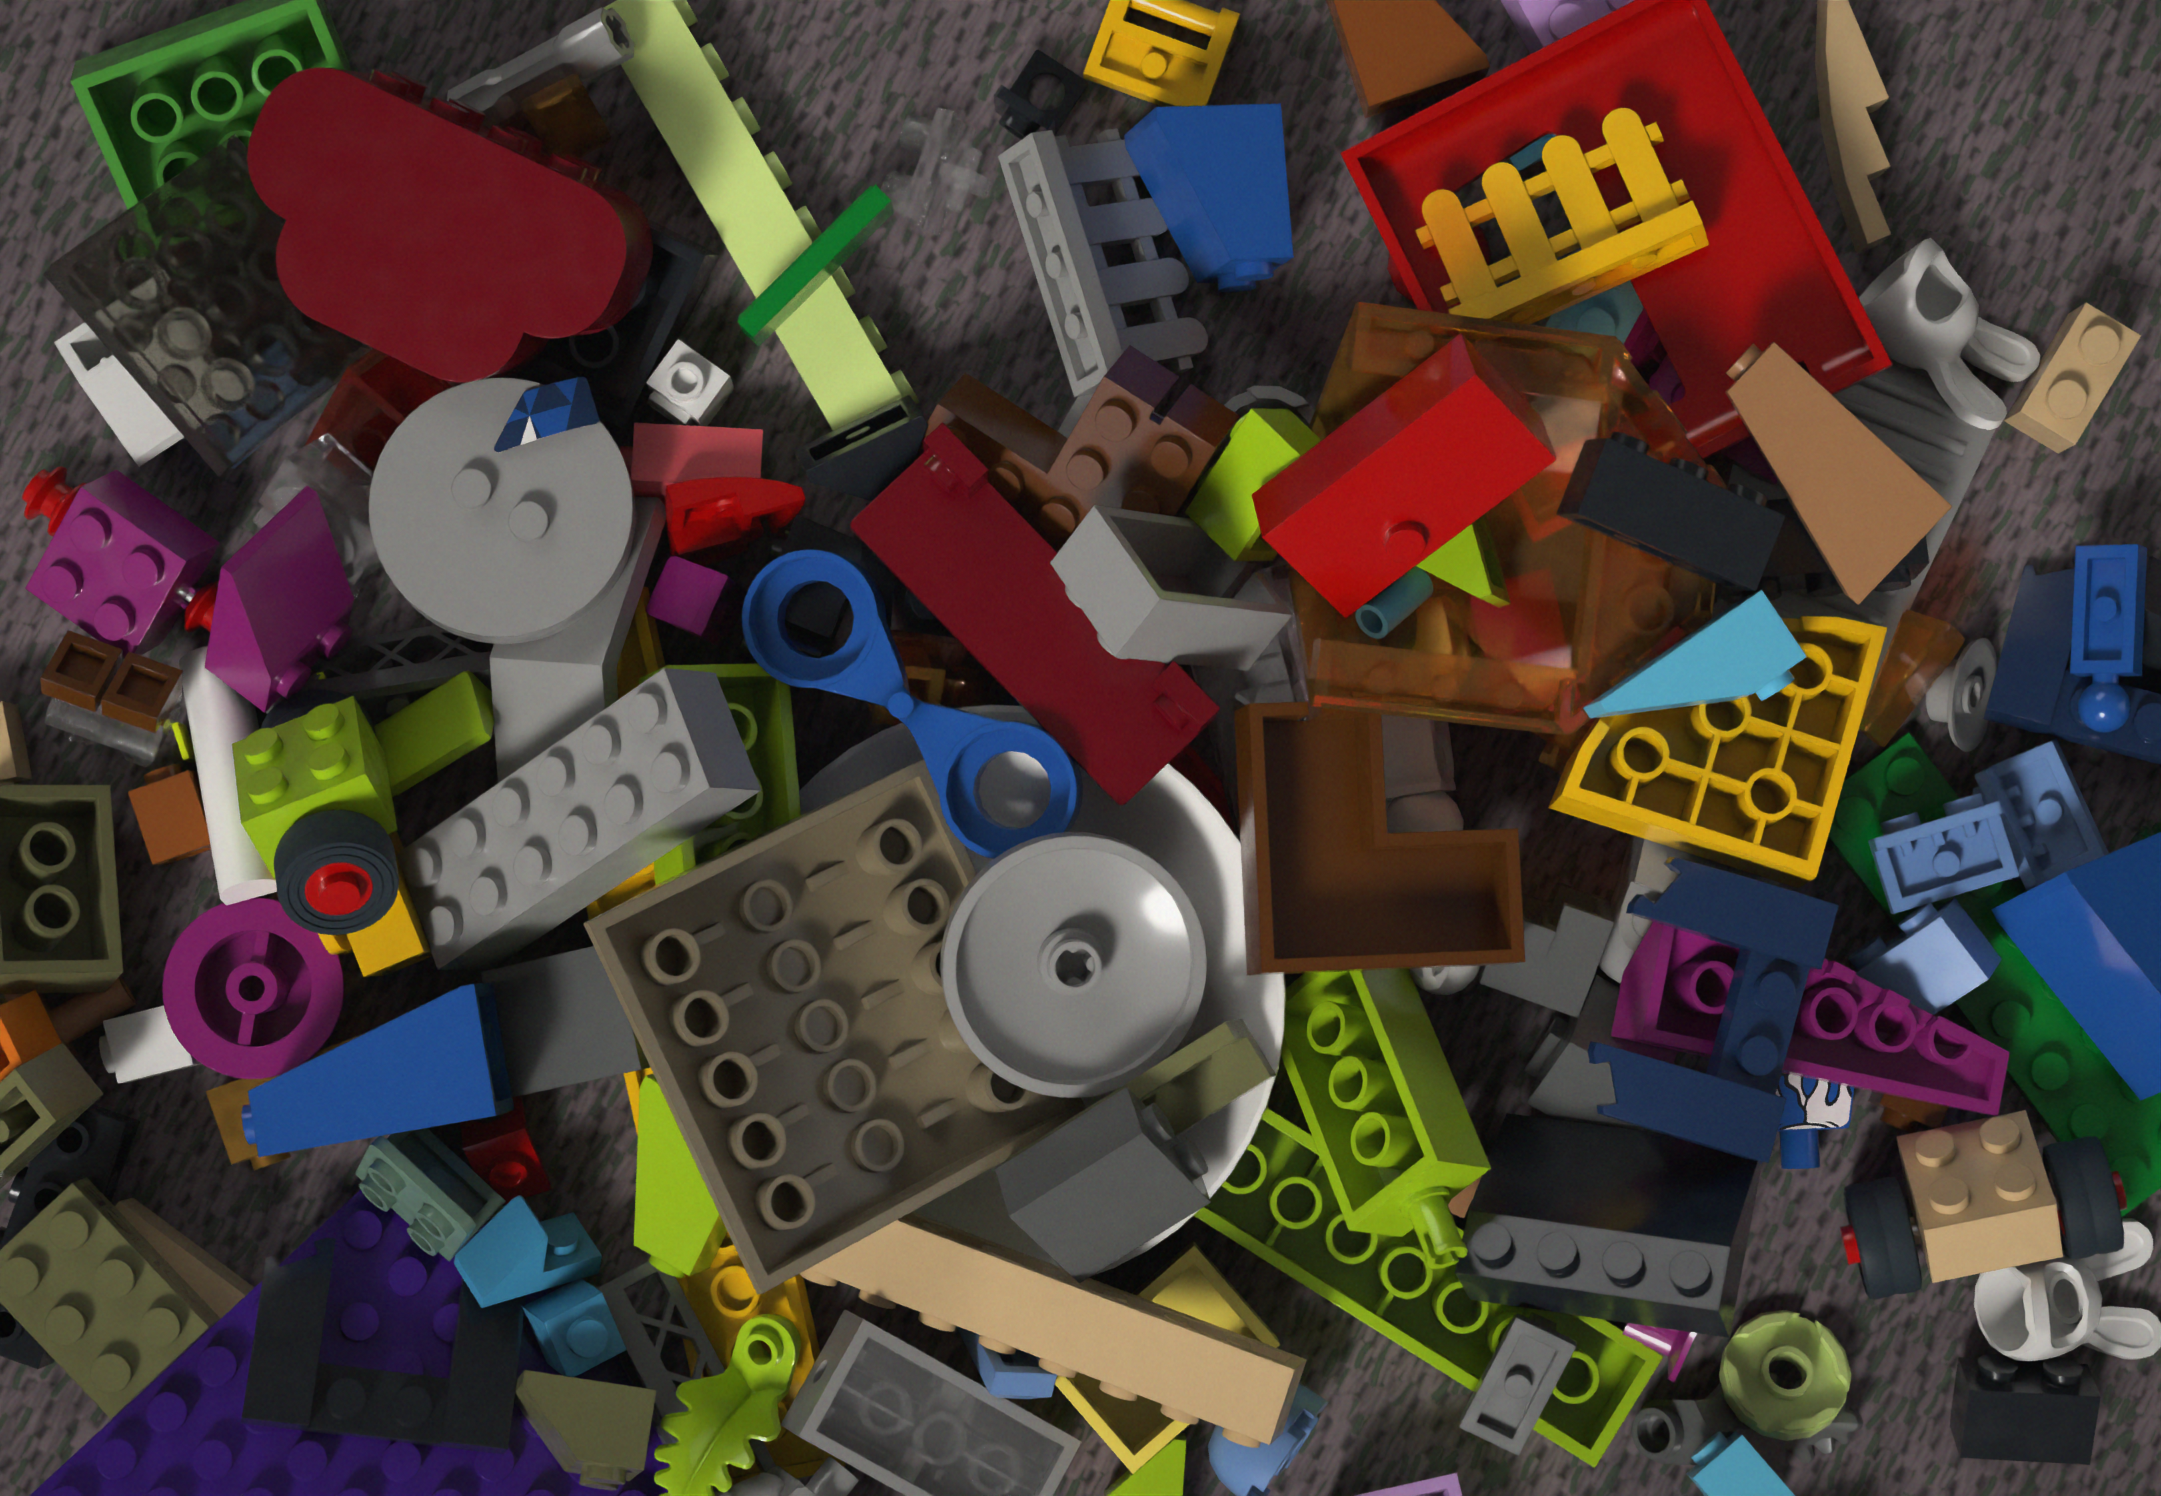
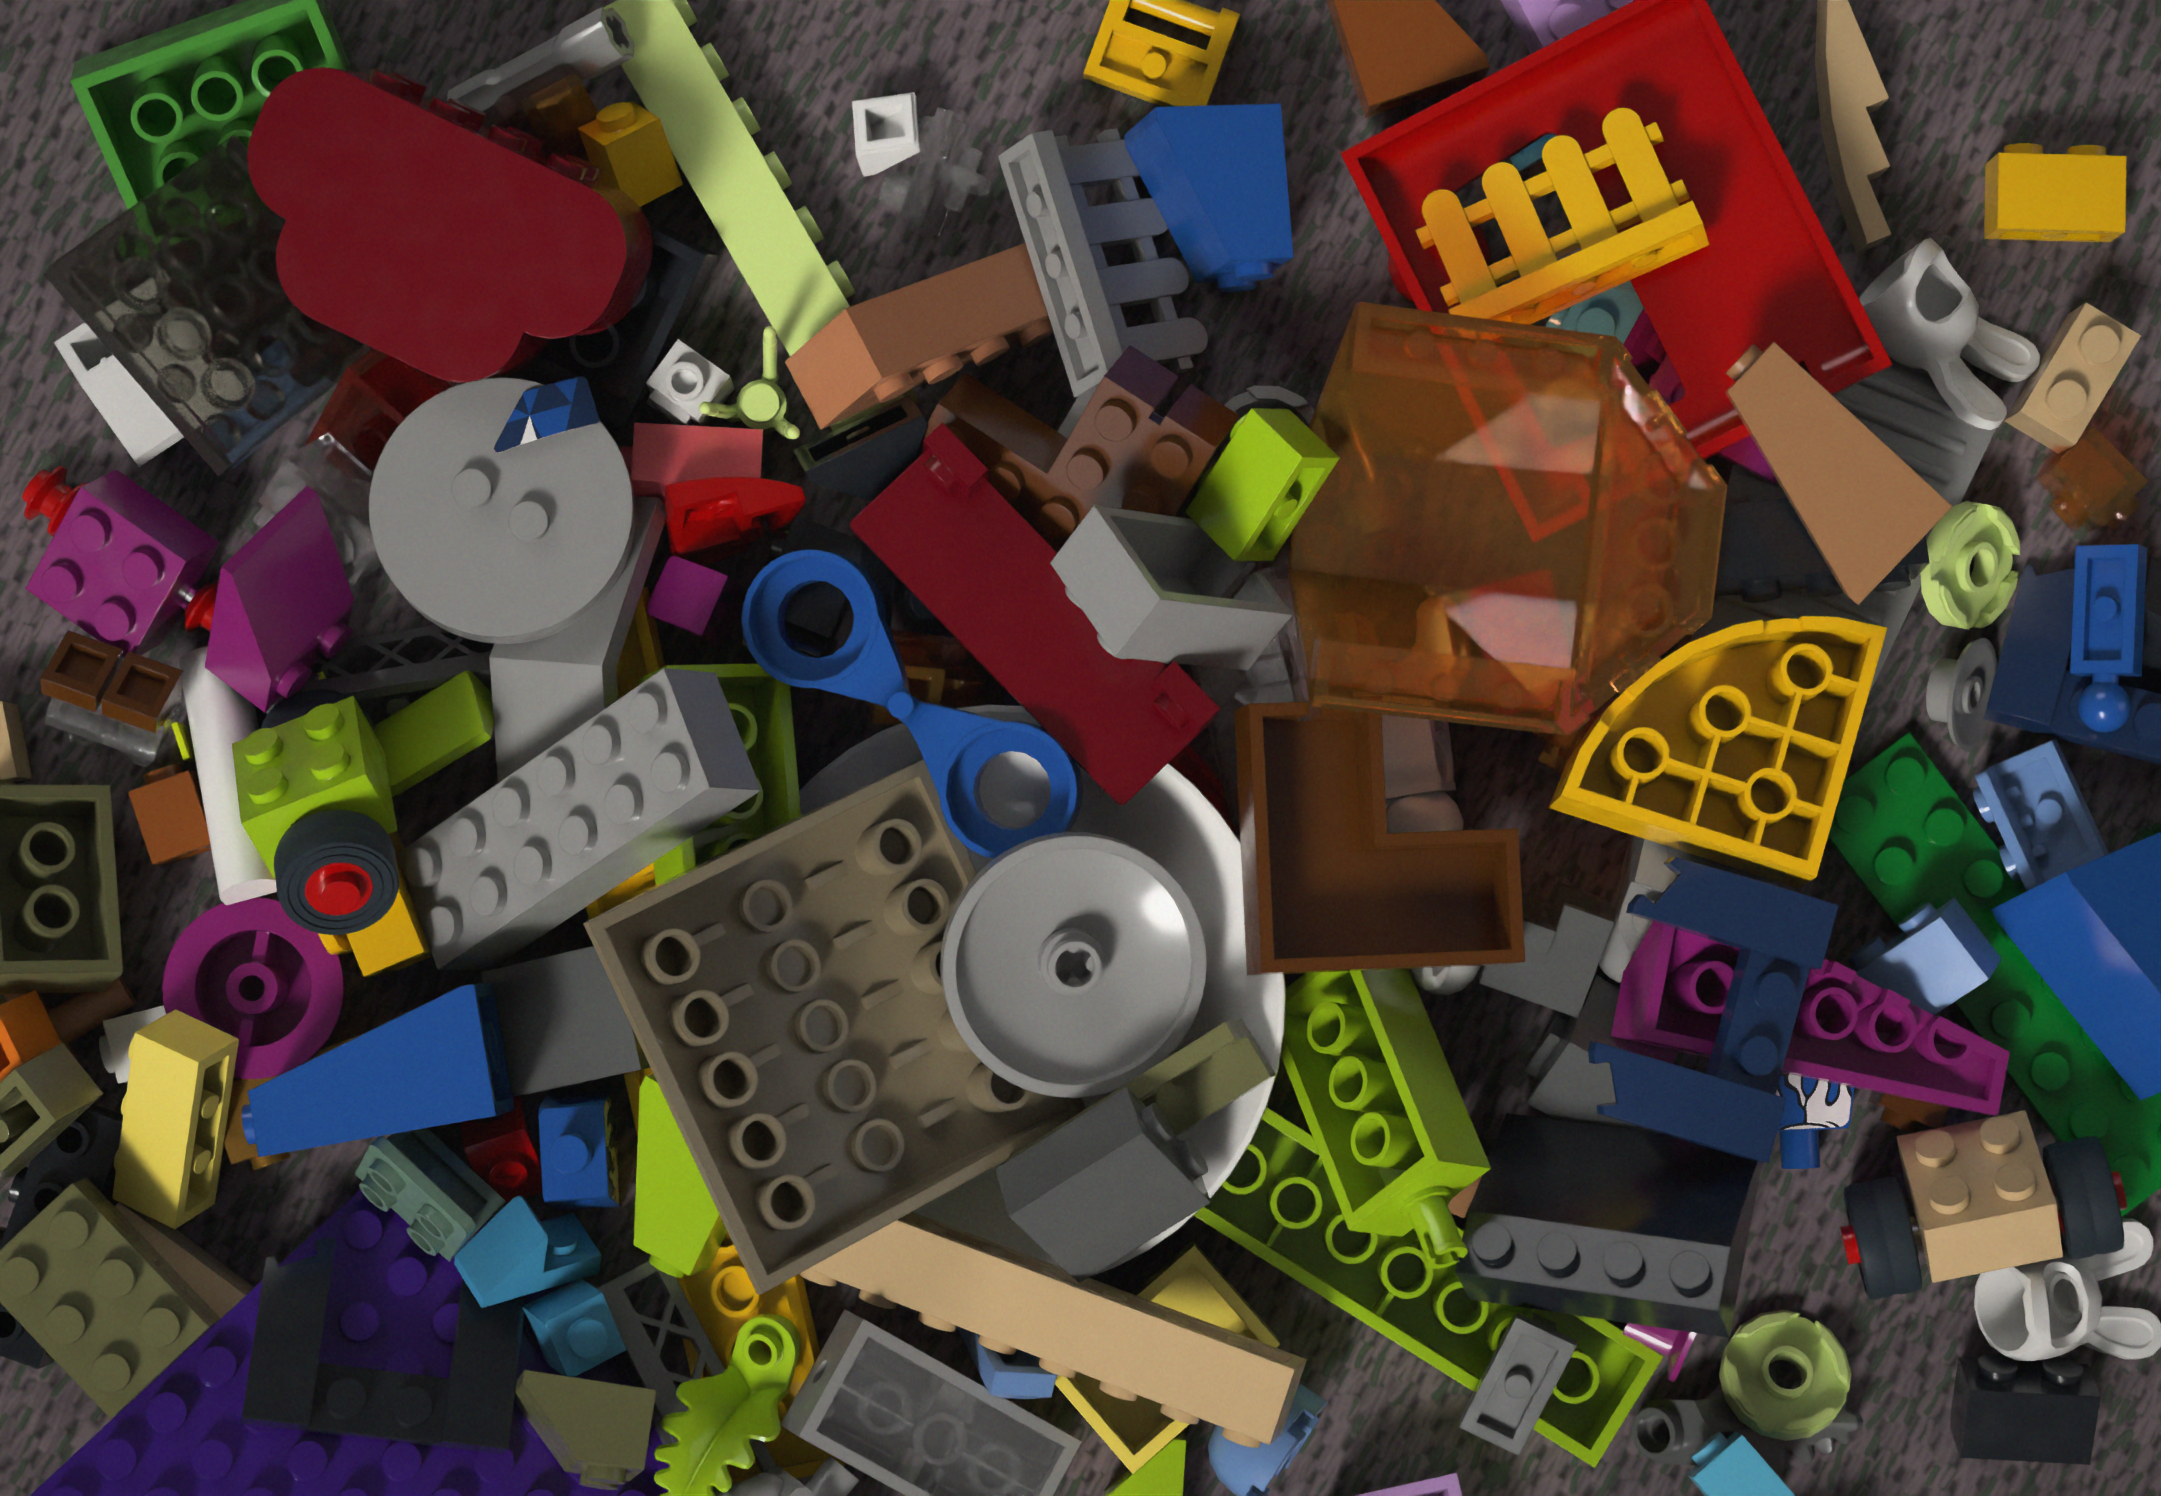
(174, 1118): none -> light yellow brick
(579, 1148): none -> blue torso
(631, 151): none -> yellow brick
(762, 401): none -> yellowish green plant
(816, 264): green tile -> none
(885, 131): none -> white slope
(920, 335): none -> nougat wedge
(1017, 111): black bracket -> none
(1394, 603): dark azure piece -> none
(1403, 476): red brick -> none
(1471, 564): lime slope -> none
(1671, 512): black brick -> none
(1723, 660): medium azure slope -> none
(1910, 668): clear orange slope -> none
(1943, 855): medium blue bracket -> none
(1946, 582): none -> yellowish green tile
(2055, 195): none -> yellow brick
(2092, 484): none -> clear orange brick

